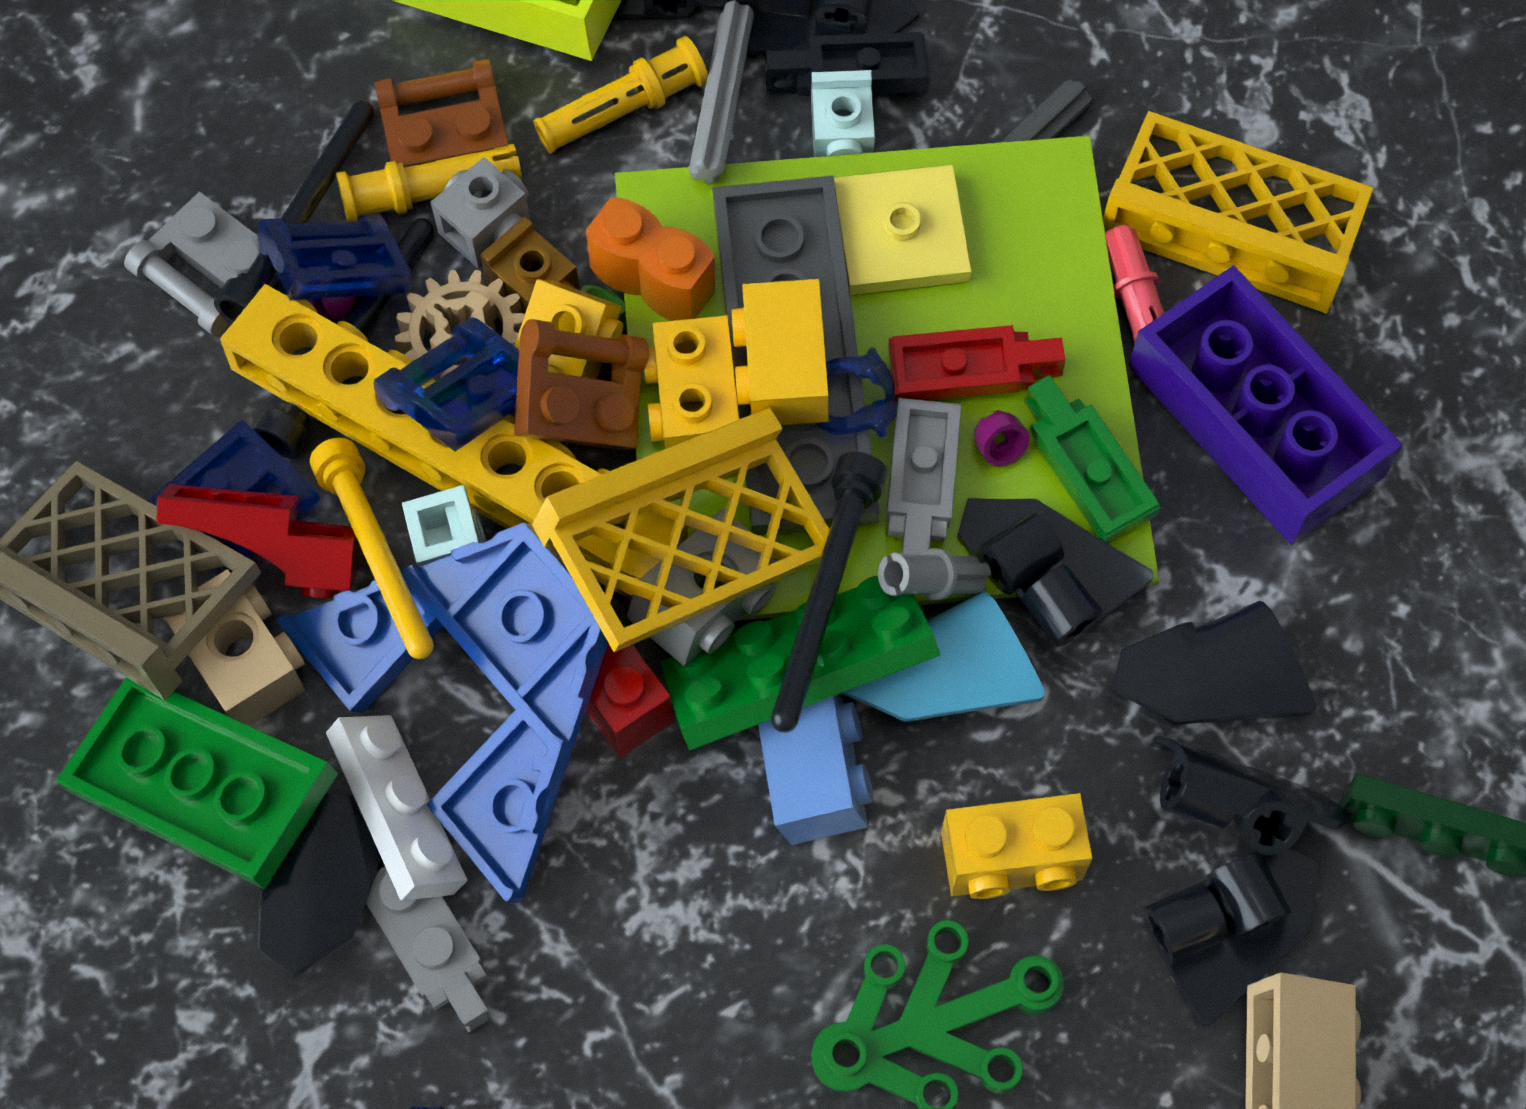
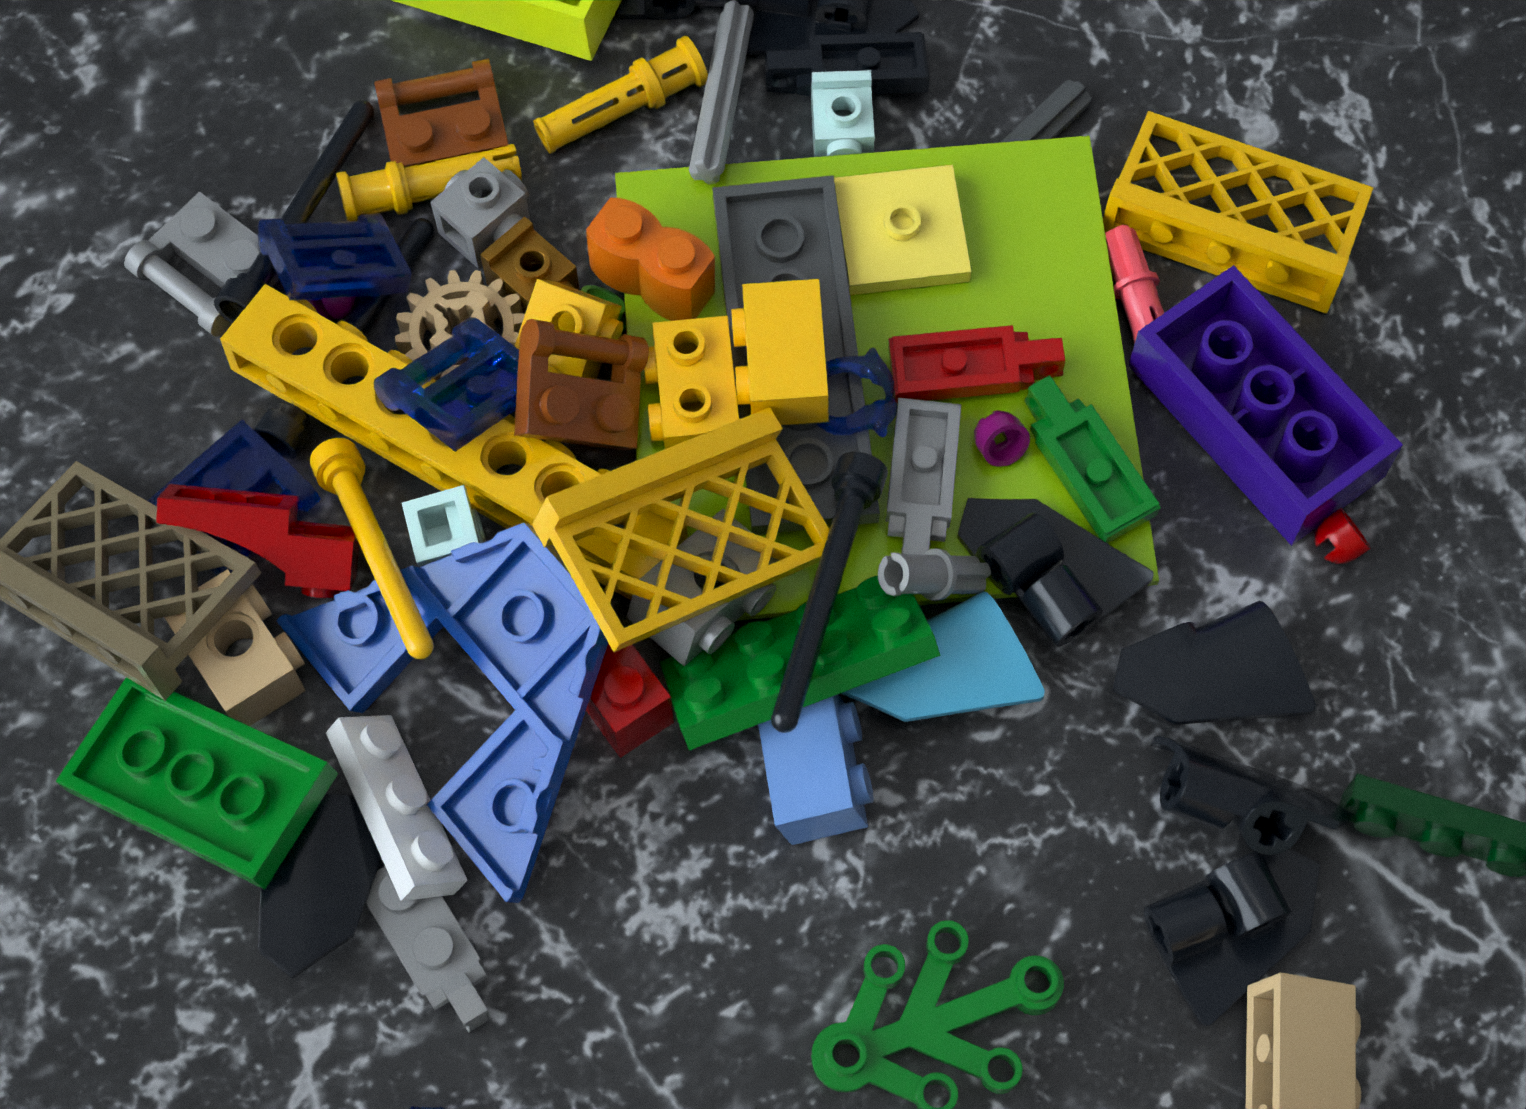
(1016, 846): yellow brick -> none
(1345, 537): none -> red hinge

